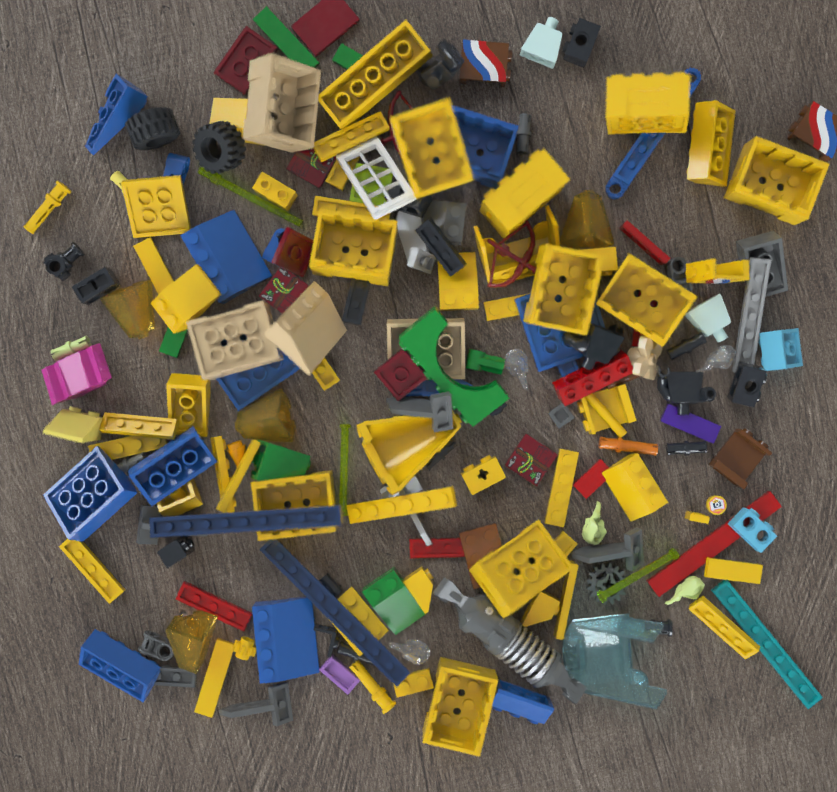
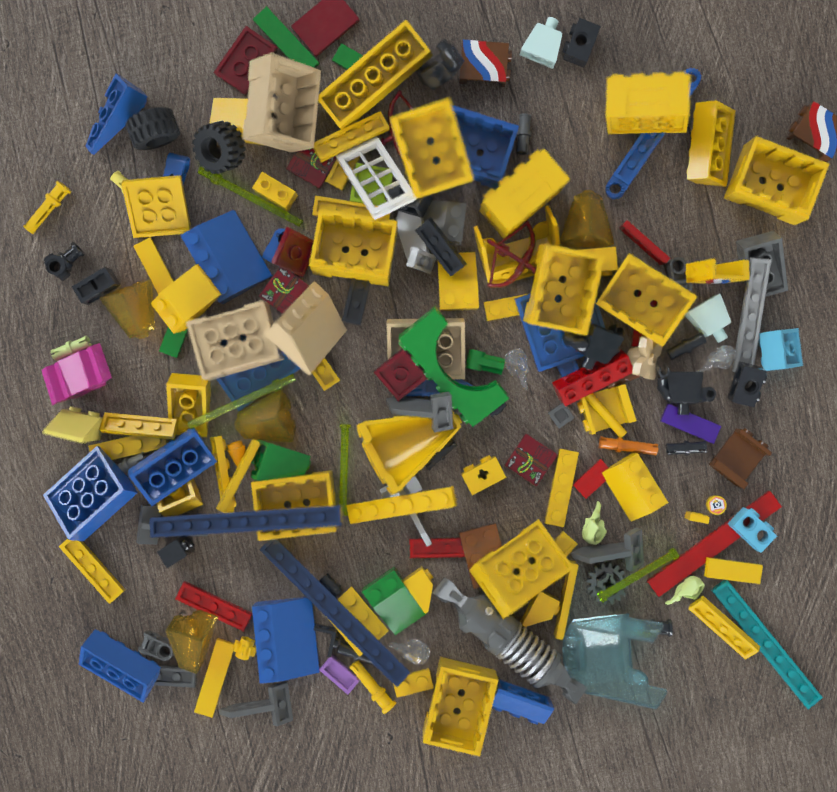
(275, 385): none -> clear neon green bar

